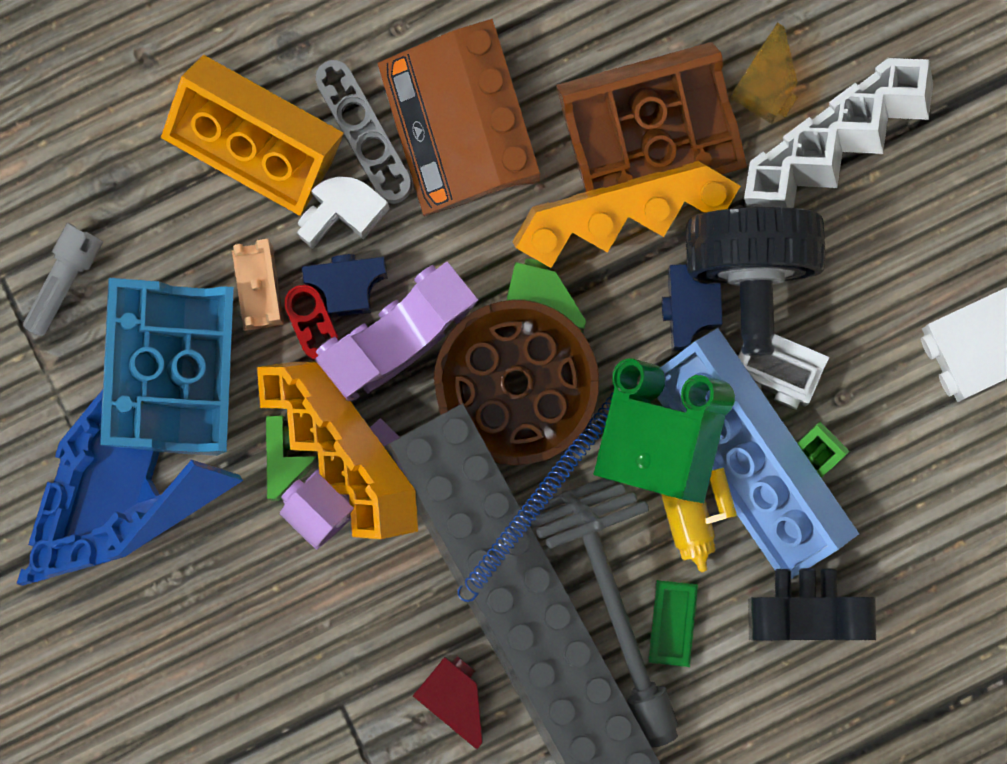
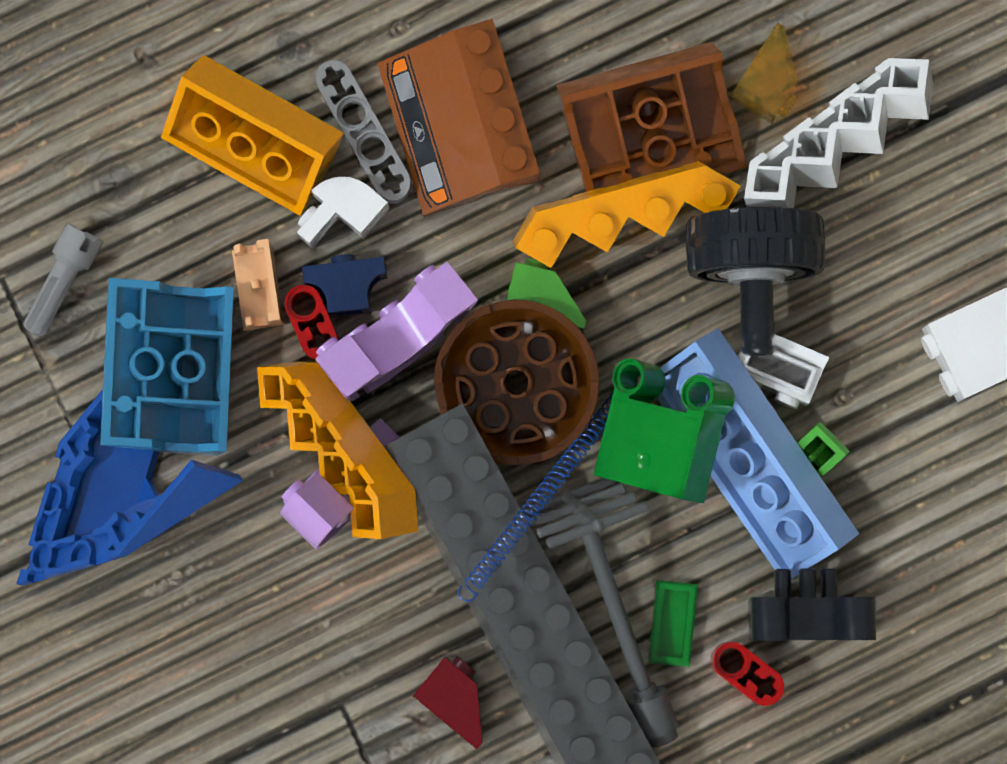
(282, 470): bright green slope -> none
(690, 306): dark blue brick -> none
(692, 524): yellow piece -> none
(761, 671): none -> red beam

